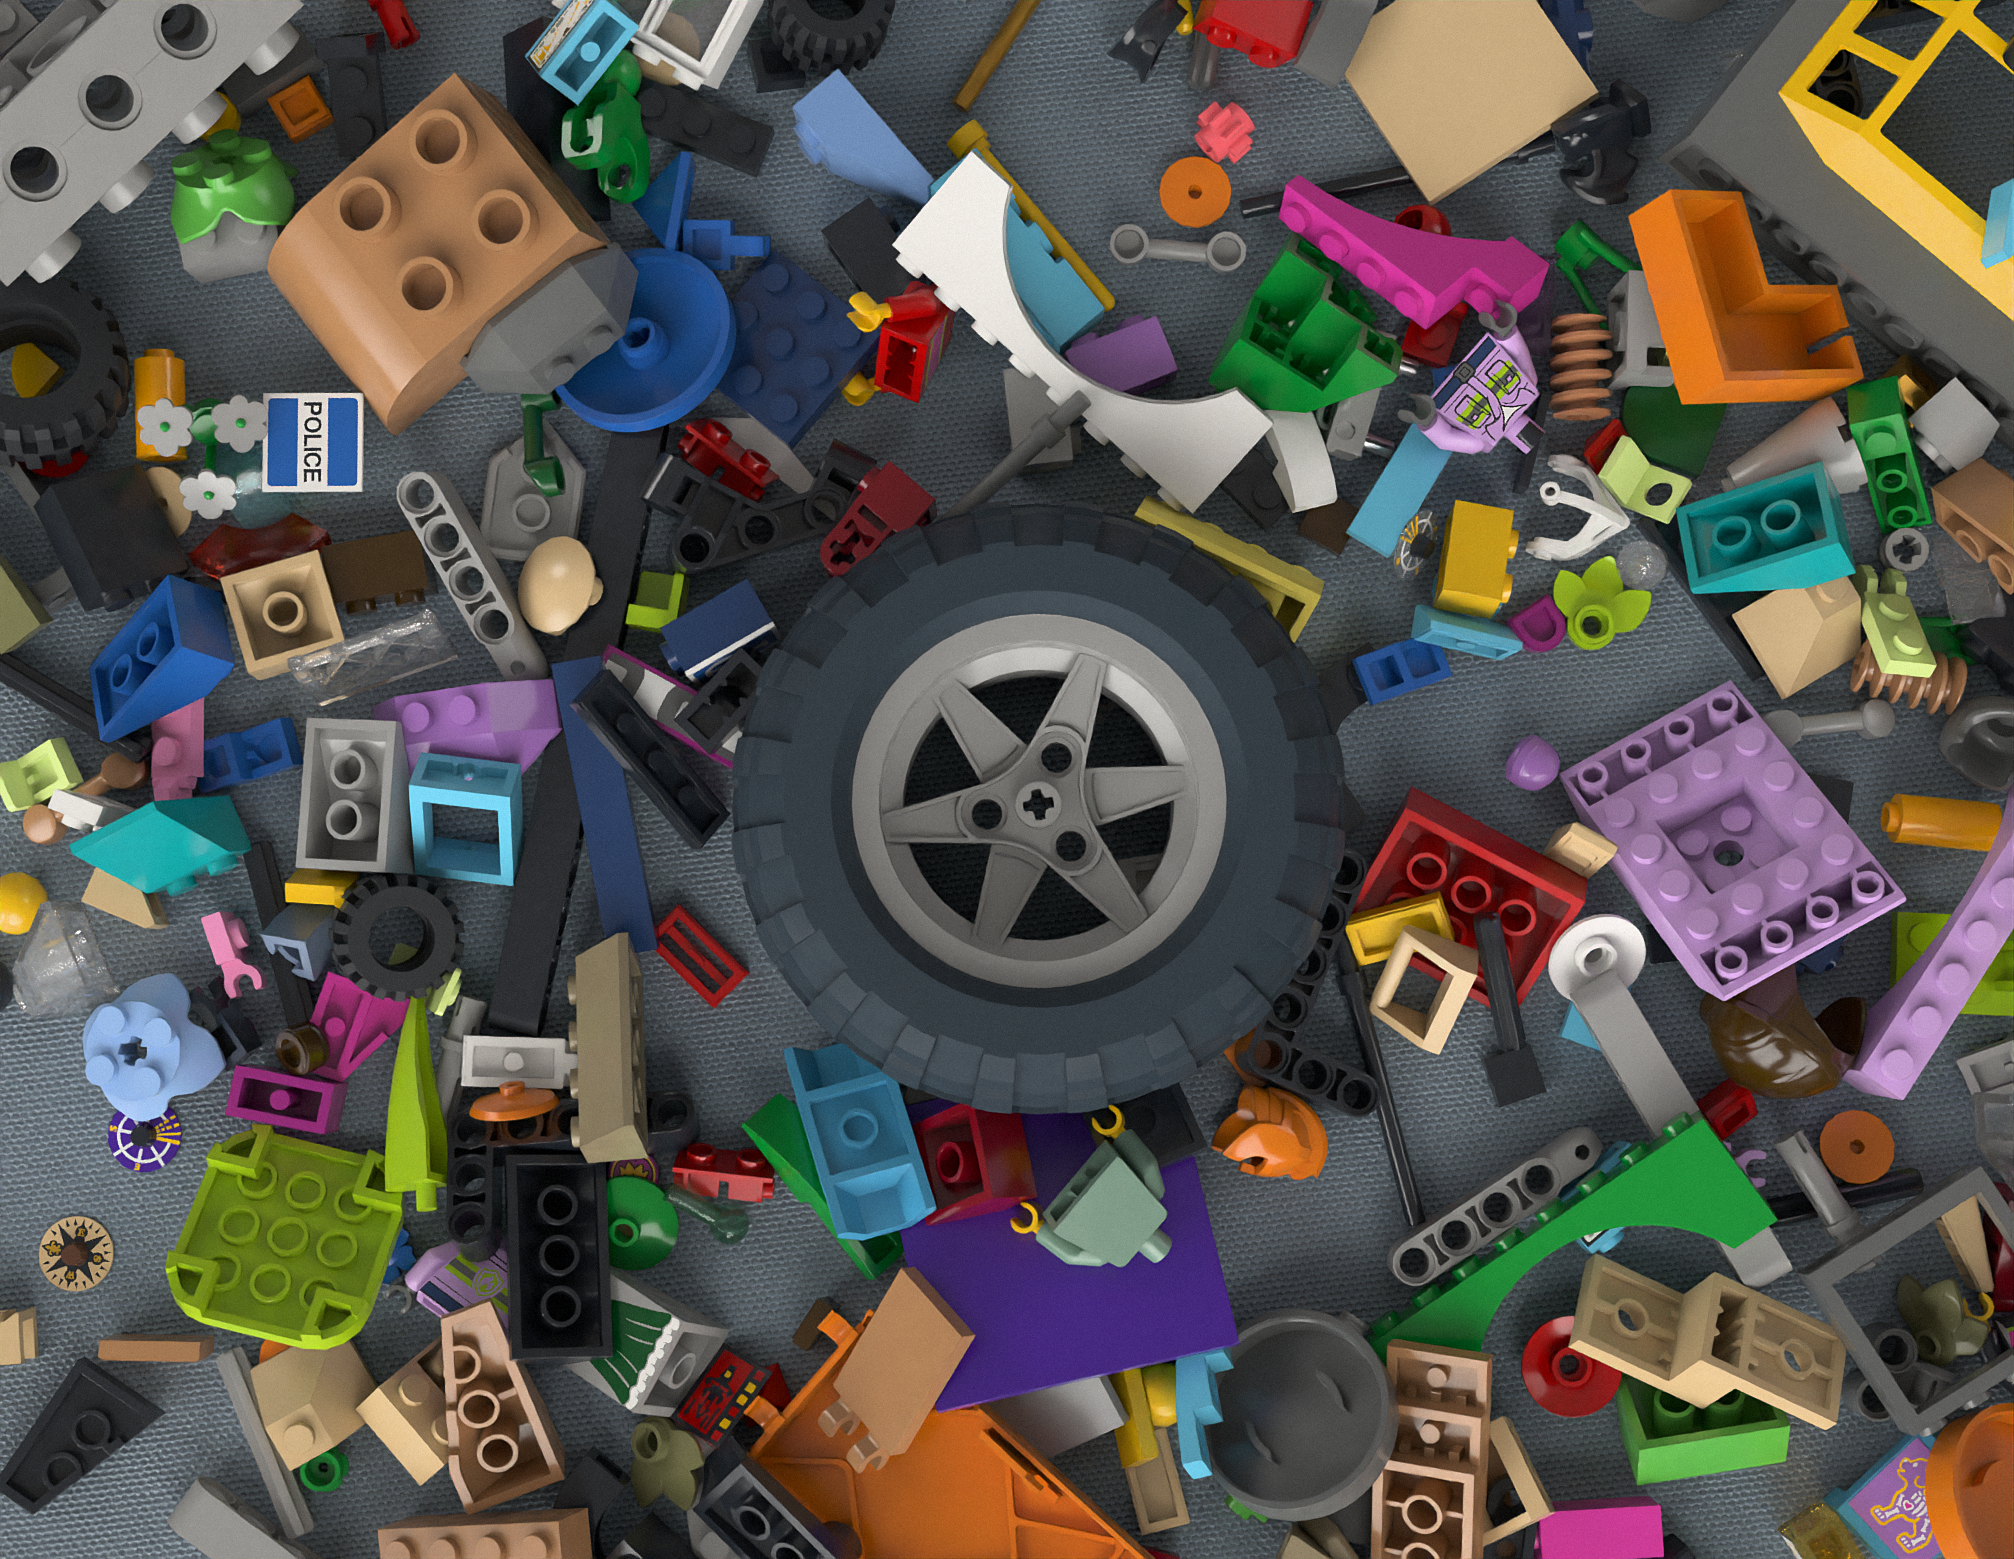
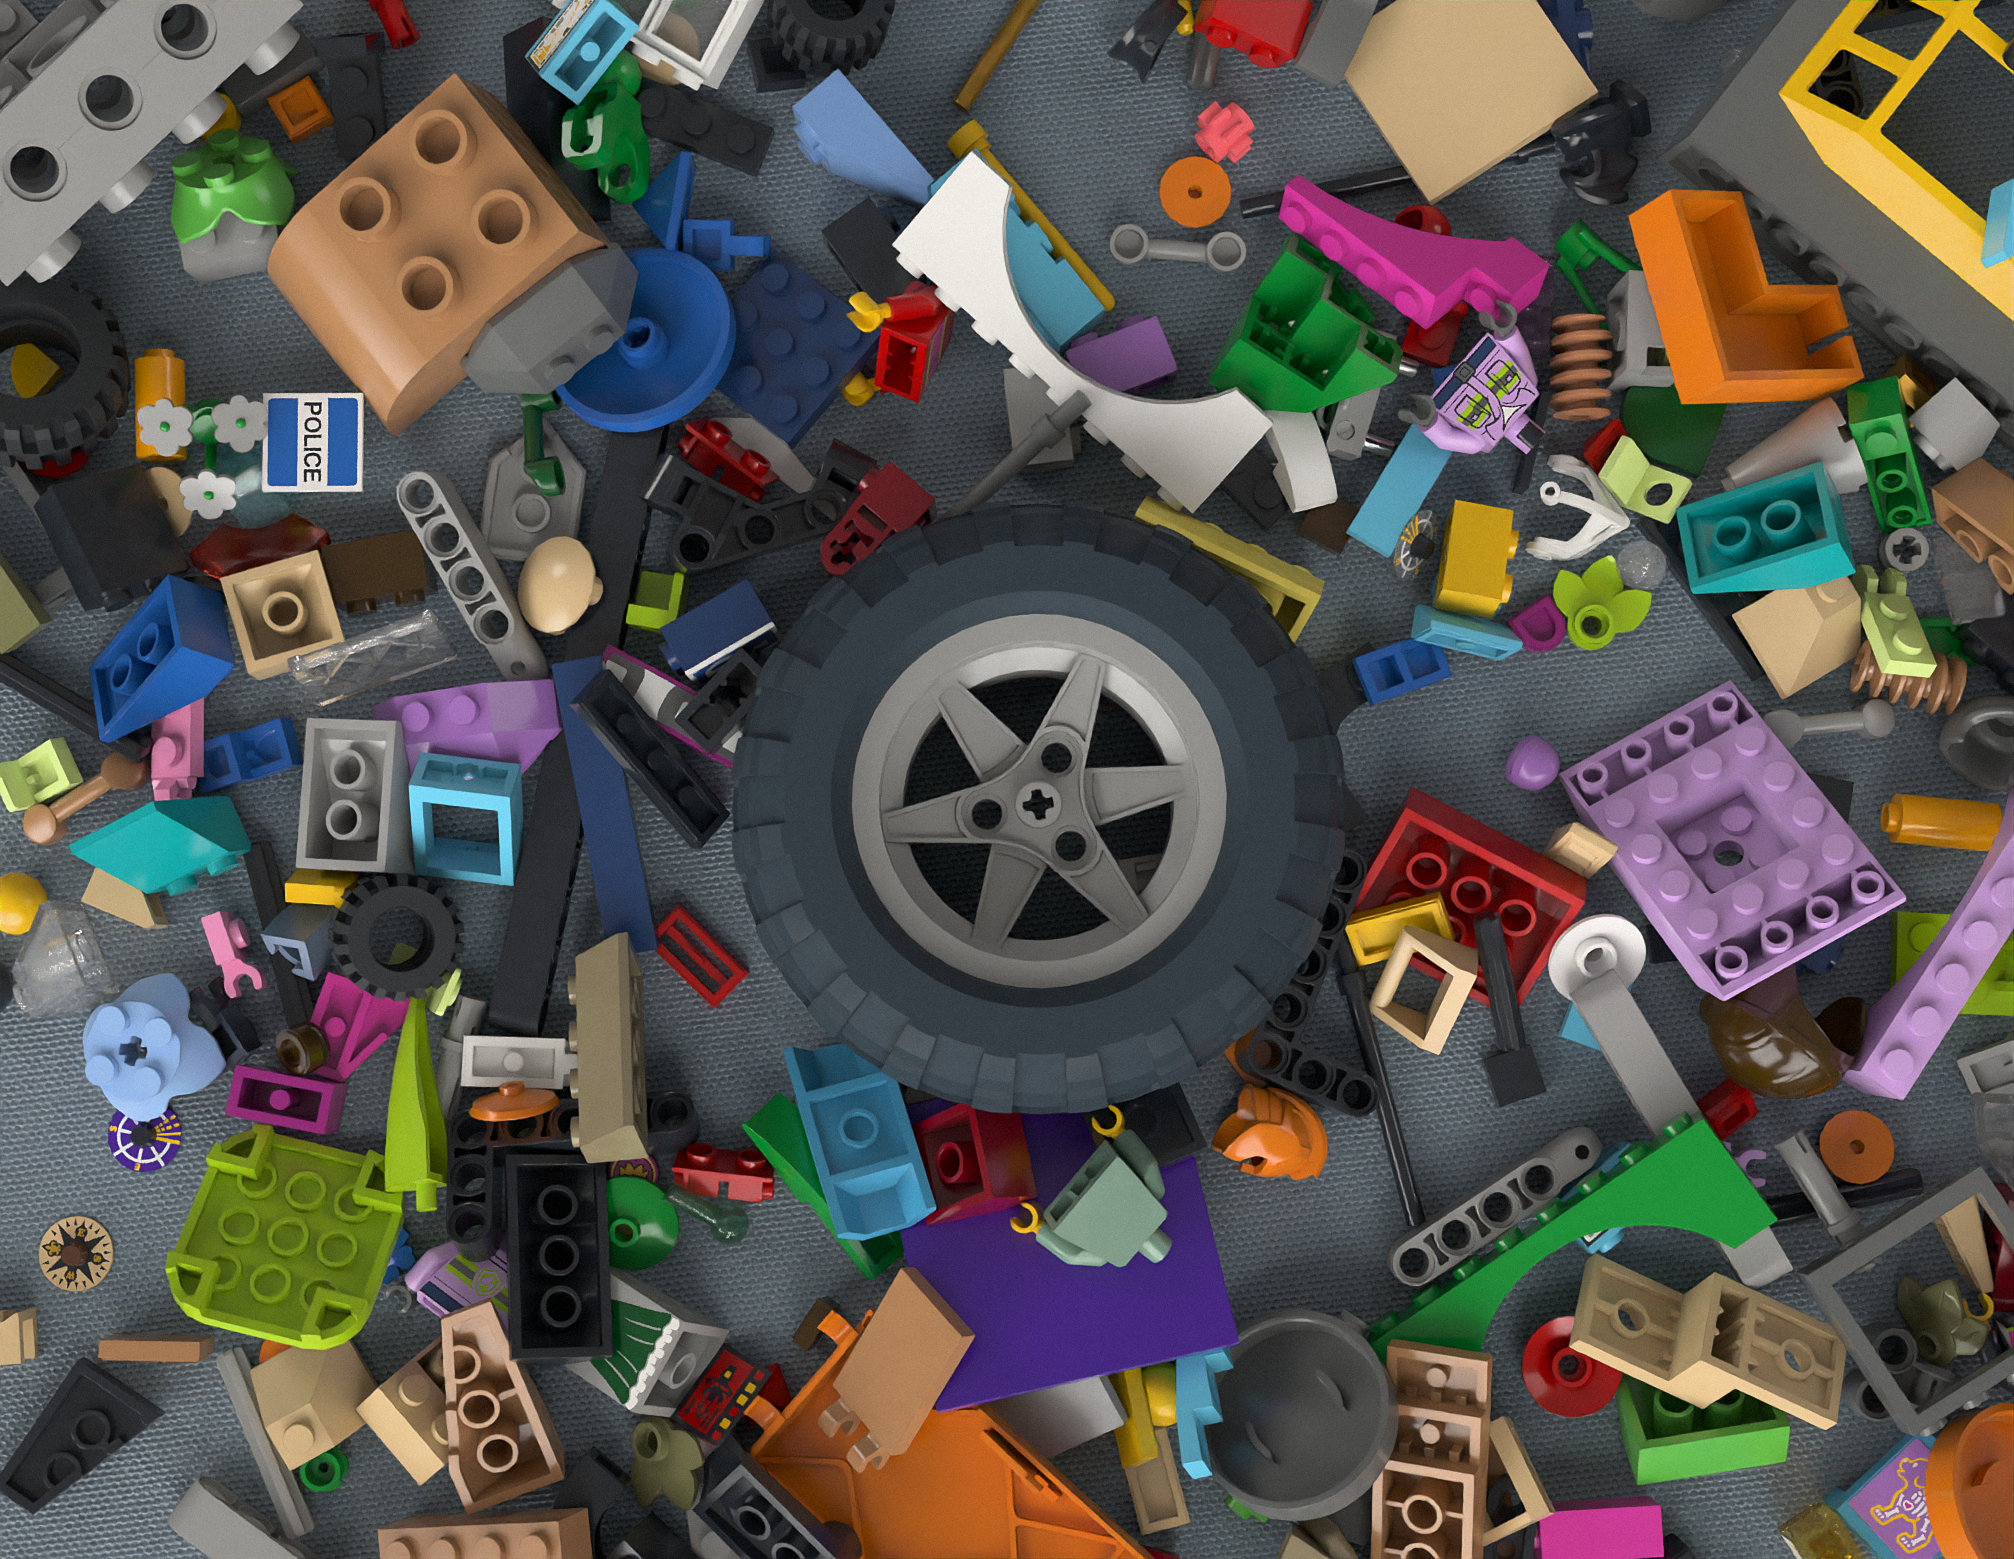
(87, 811): white plate -> none

